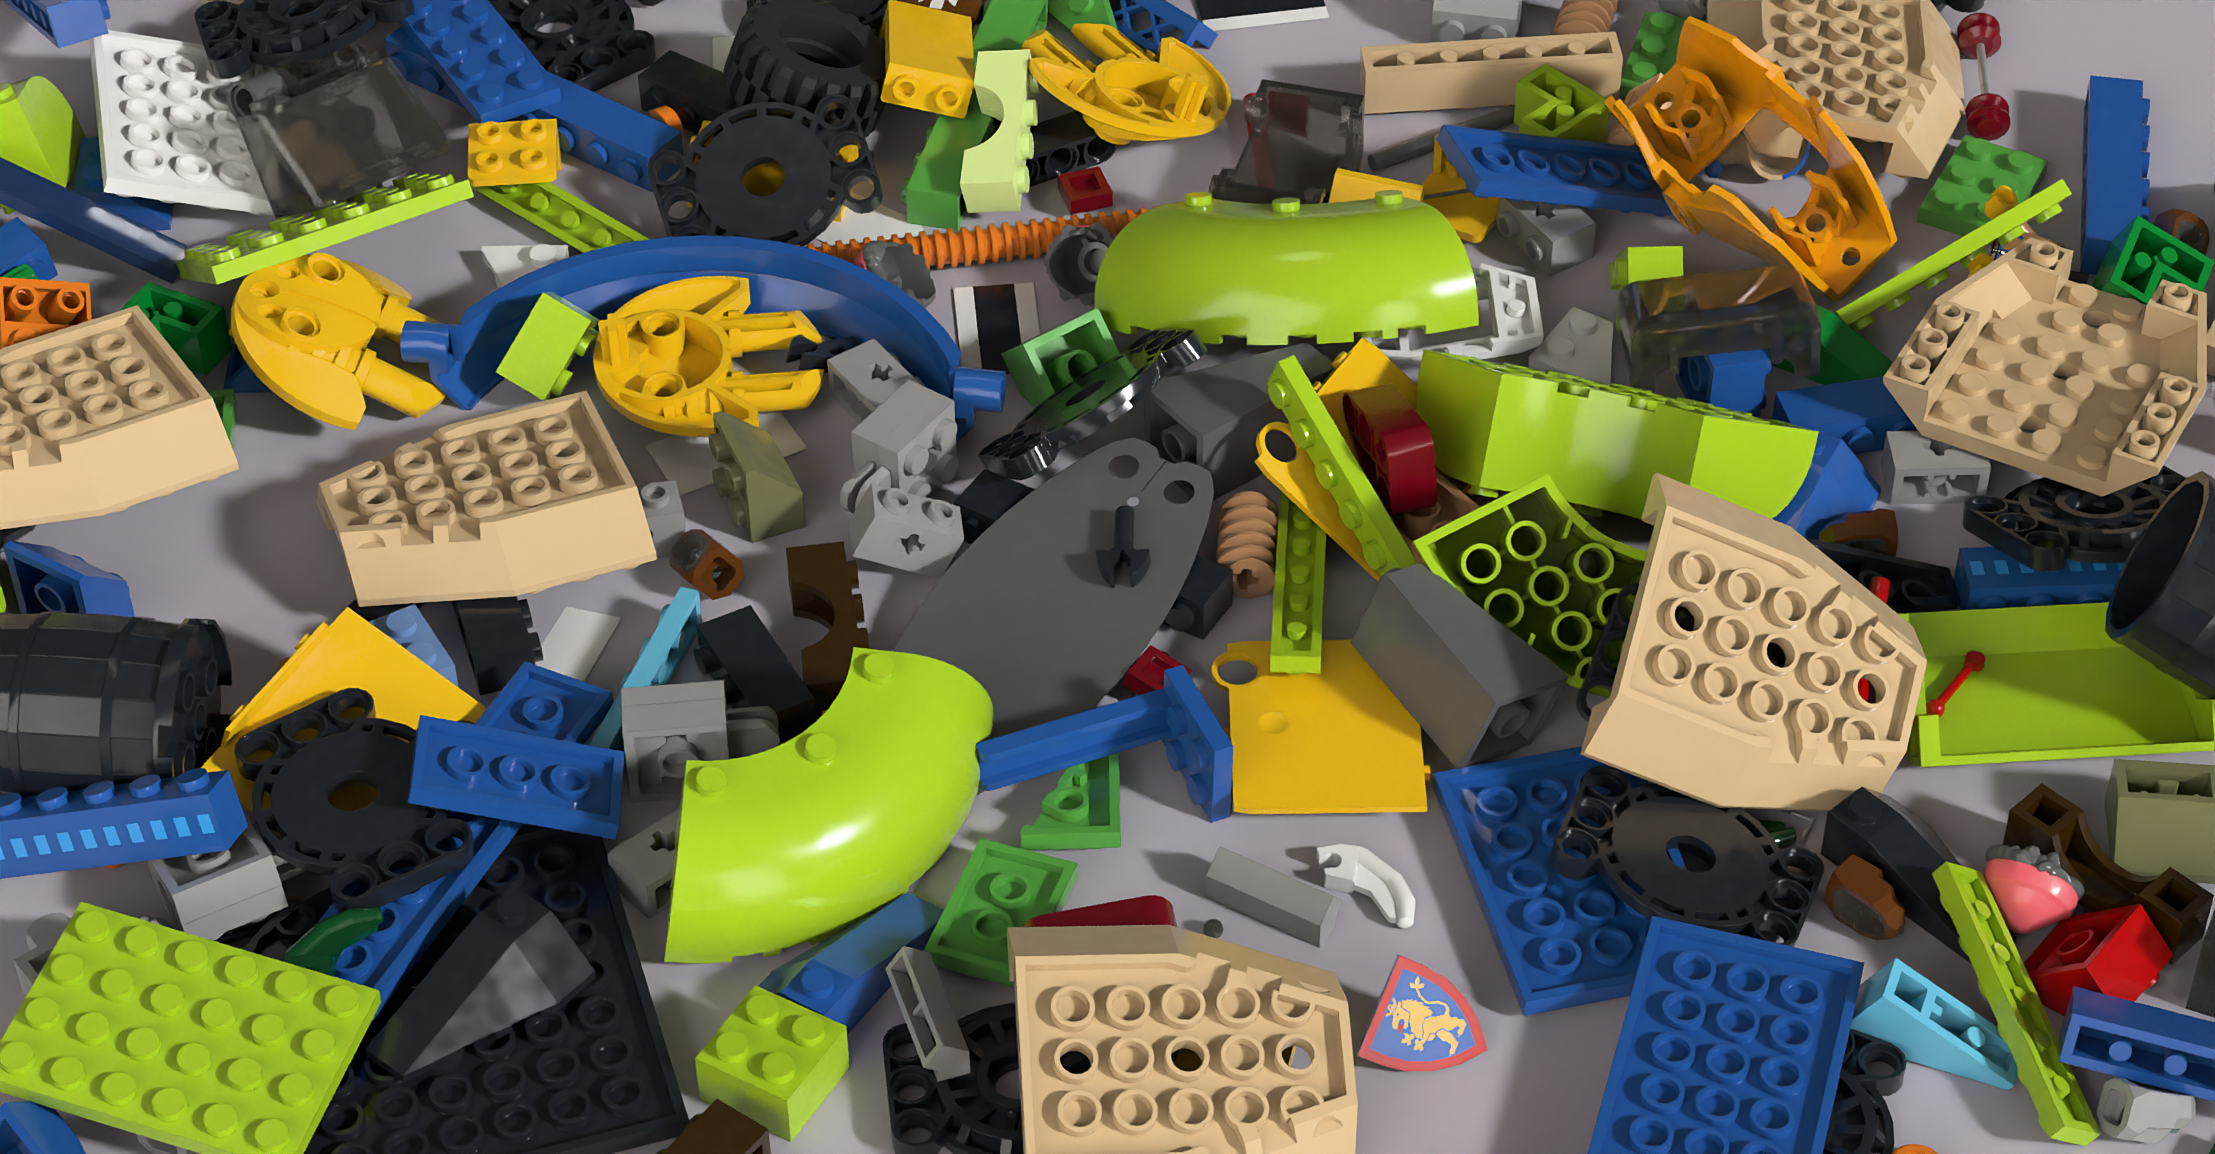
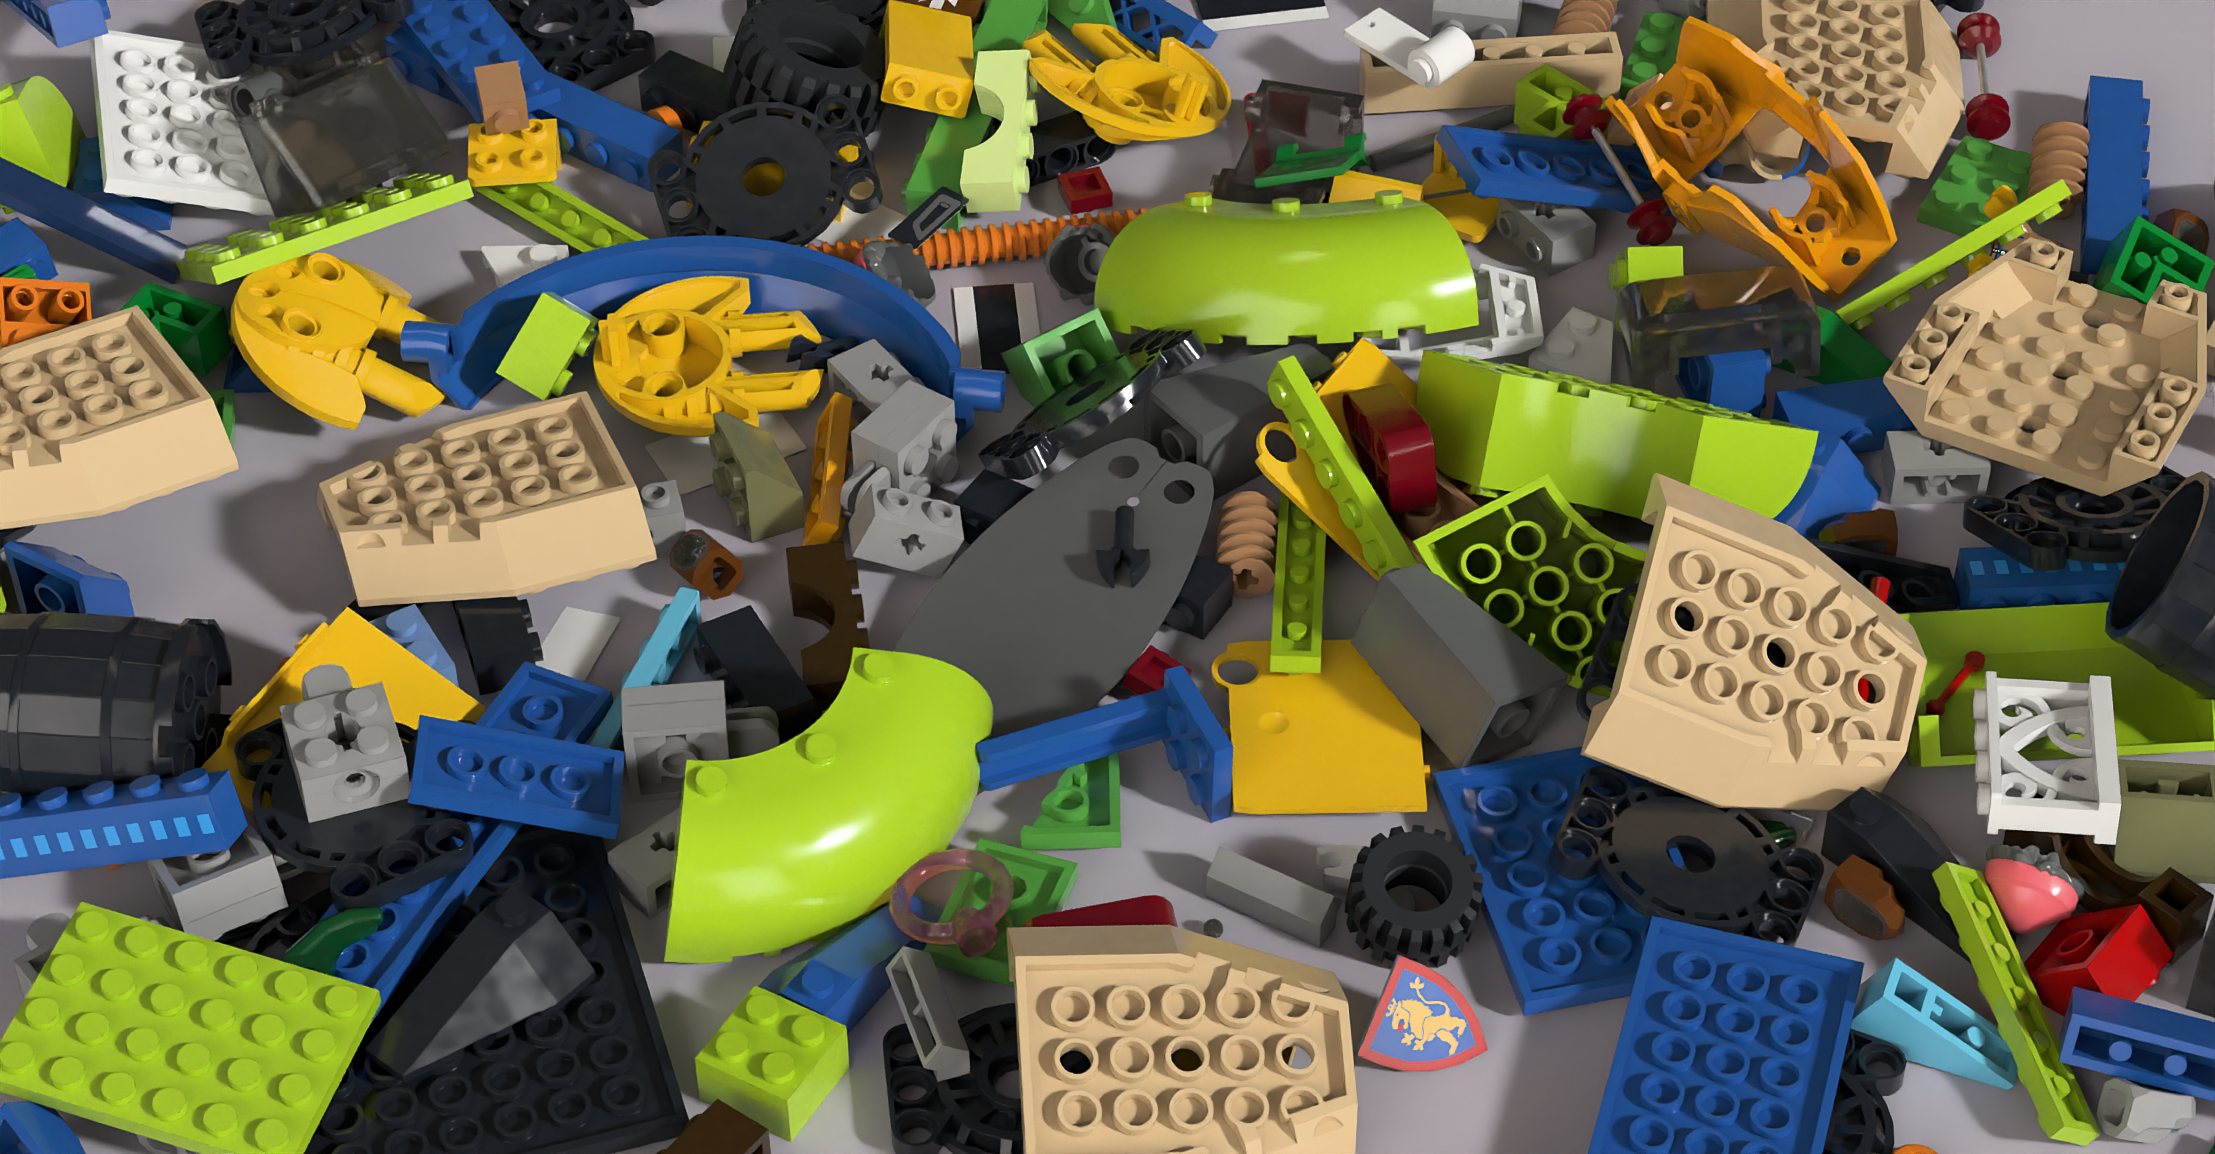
(343, 745): none -> light grey brick
(501, 97): none -> medium nougat brick
(827, 472): none -> light orange plate
(928, 217): none -> black sticker
(971, 928): none -> piece
(1314, 165): none -> green flag
(1411, 52): none -> white door
(1418, 861): none -> black tyre
(1648, 215): none -> dark red axle
(2060, 154): none -> medium nougat piece
(2067, 807): none -> white fence

